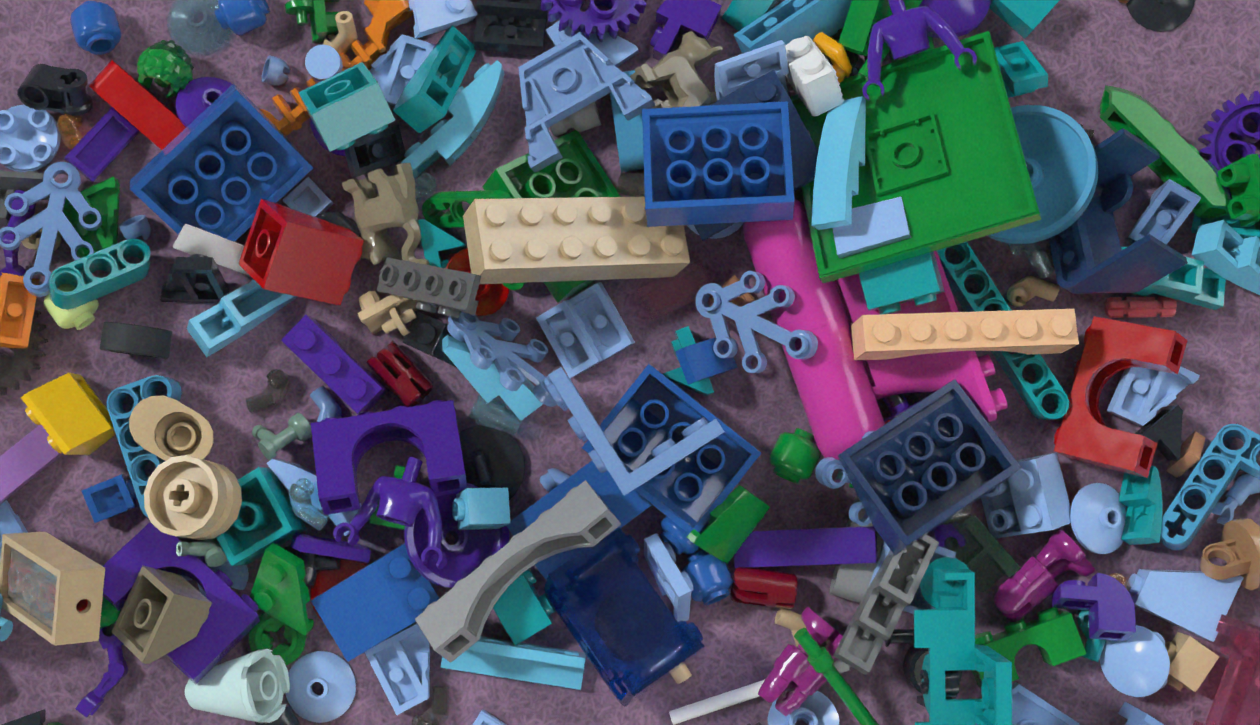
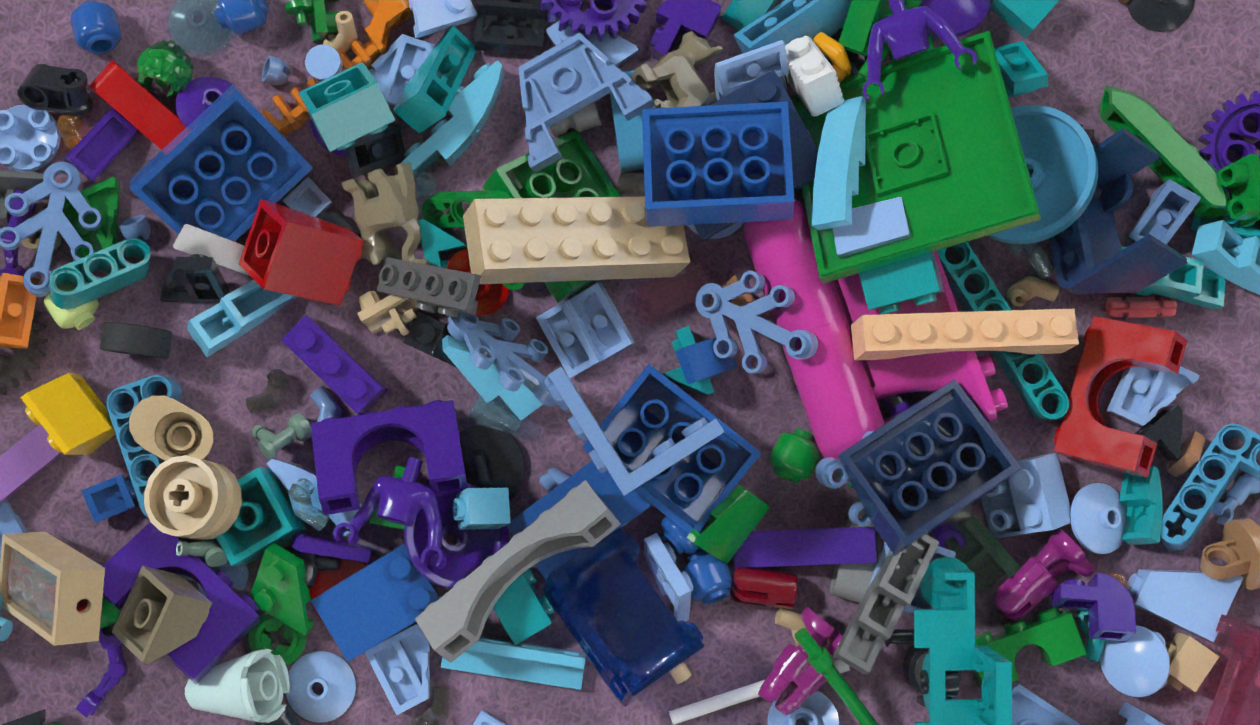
(400, 374): dark red arm -> none

